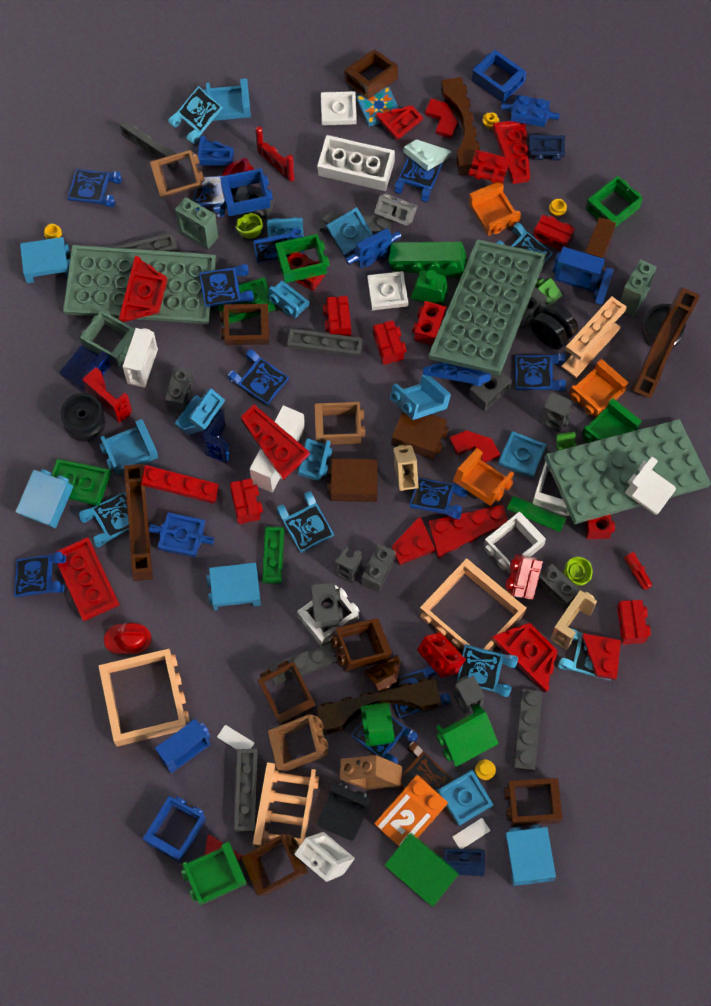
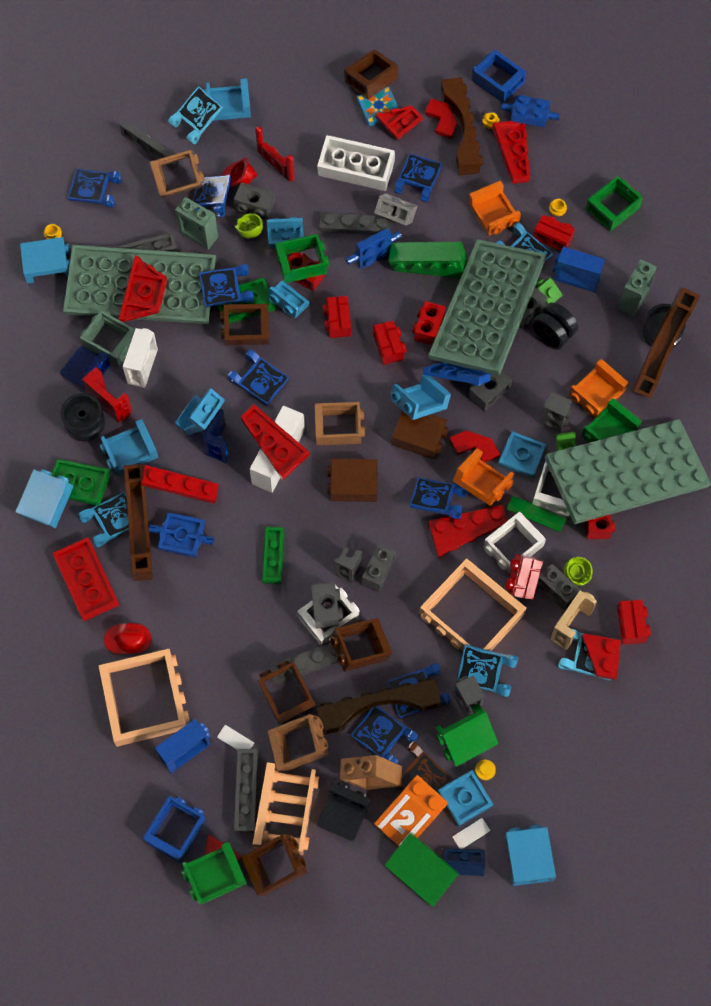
(35, 575): flag -> none
(179, 389): dark grey brick -> none
(214, 153): blue wing -> none
(233, 585): dark azure panel -> none
(244, 179): blue window -> none
(245, 501): red brick -> none
(265, 248): blue flag -> none
(306, 526): flag -> none
(315, 464): dark azure bracket -> none
(325, 343): dark grey plate -> none
(330, 856): white window -> none
(338, 108): white plate -> none
(349, 231): dark azure tile -> none
(377, 724): green brick -> none
(384, 673): reddish brown wing -> none
(387, 290): white plate -> none
(405, 459): tan torso -> none
(413, 543): red wing -> none
(426, 154): light aqua wing -> none
(430, 288): green torso -> none
(441, 654): red brick -> none
(490, 163): red plate -> none
(528, 730): dark grey plate -> none
(533, 651): red wing -> none
(536, 372): flag -> none
(547, 146): dark blue bracket -> none
(554, 797): reddish brown window -> none
(593, 337): light nougat fence -> none
(601, 238): reddish brown brick -> none
(605, 278): blue wing -> none
(638, 571): red axle -> none
(649, 487): white bracket -> none

